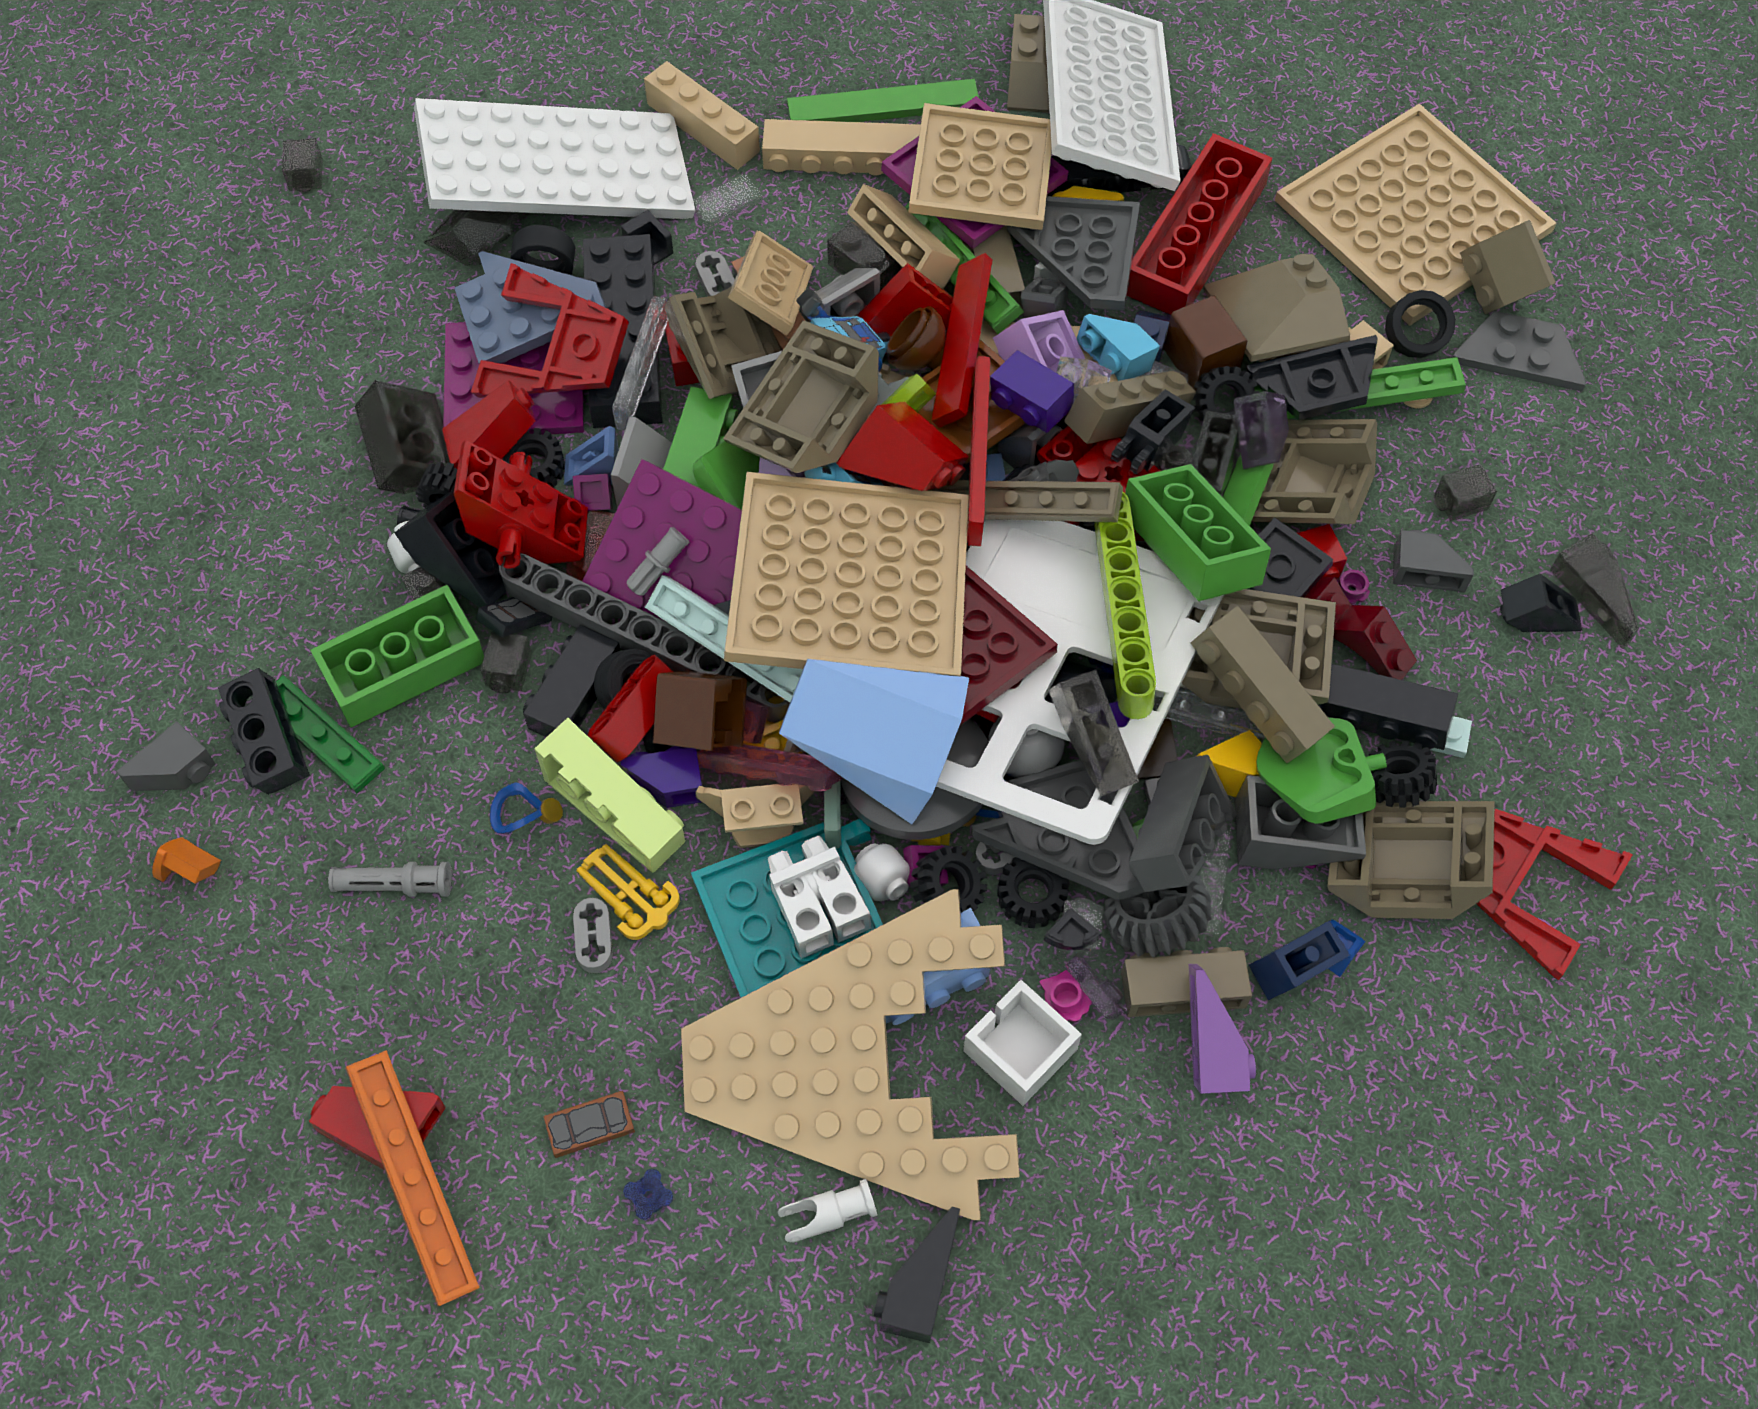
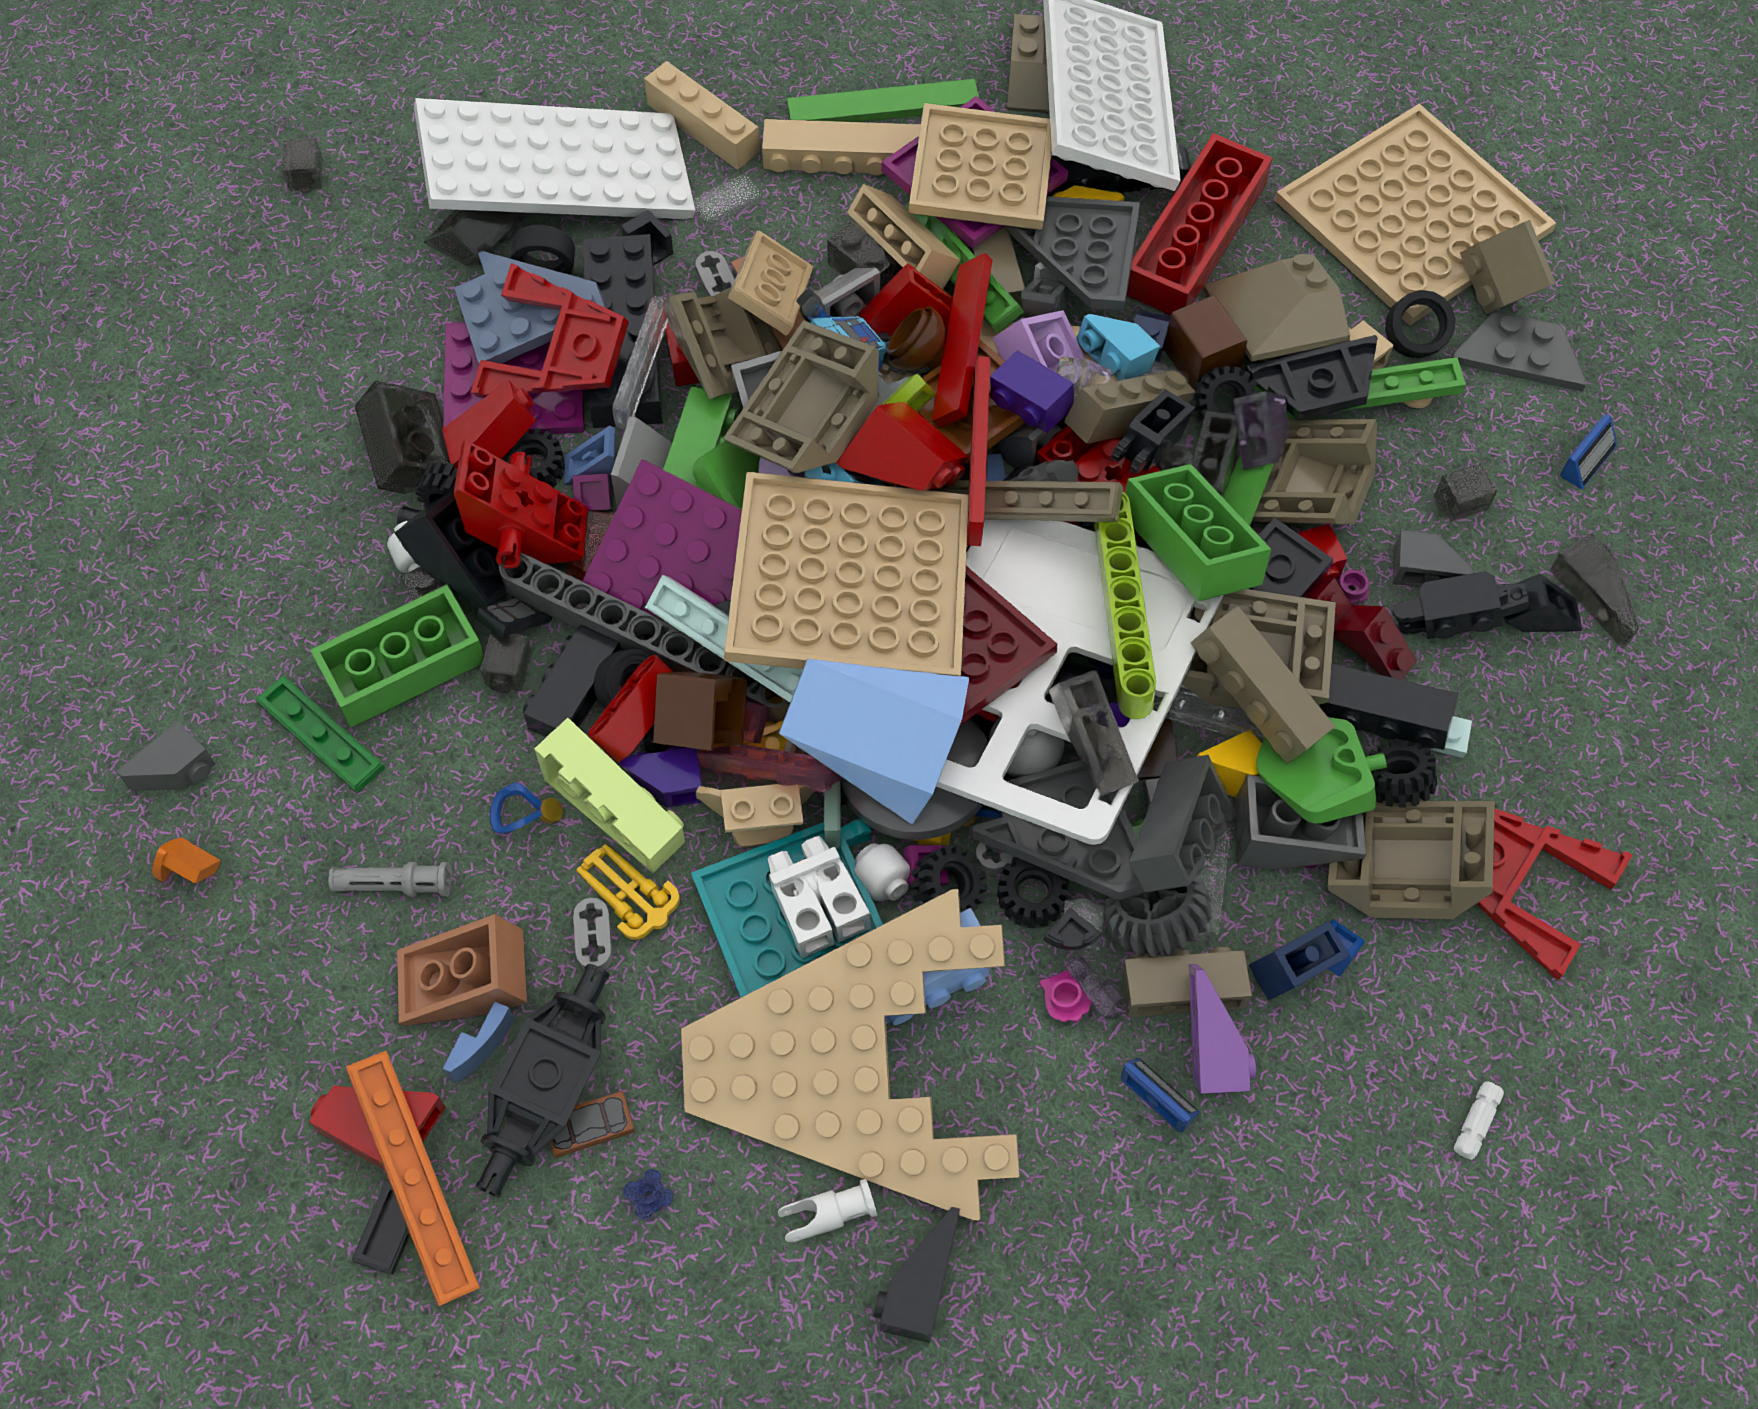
(277, 740): black brick -> none
(383, 1235): none -> black tile
(462, 972): none -> nougat slope
(472, 1051): none -> medium blue slope
(542, 1079): none -> black plate
(657, 561): light grey axle -> none
(1025, 1045): white piece -> none
(1158, 1094): none -> blue slope
(1460, 606): none -> black hinge
(1478, 1120): none -> white axle
(1590, 453): none -> slope

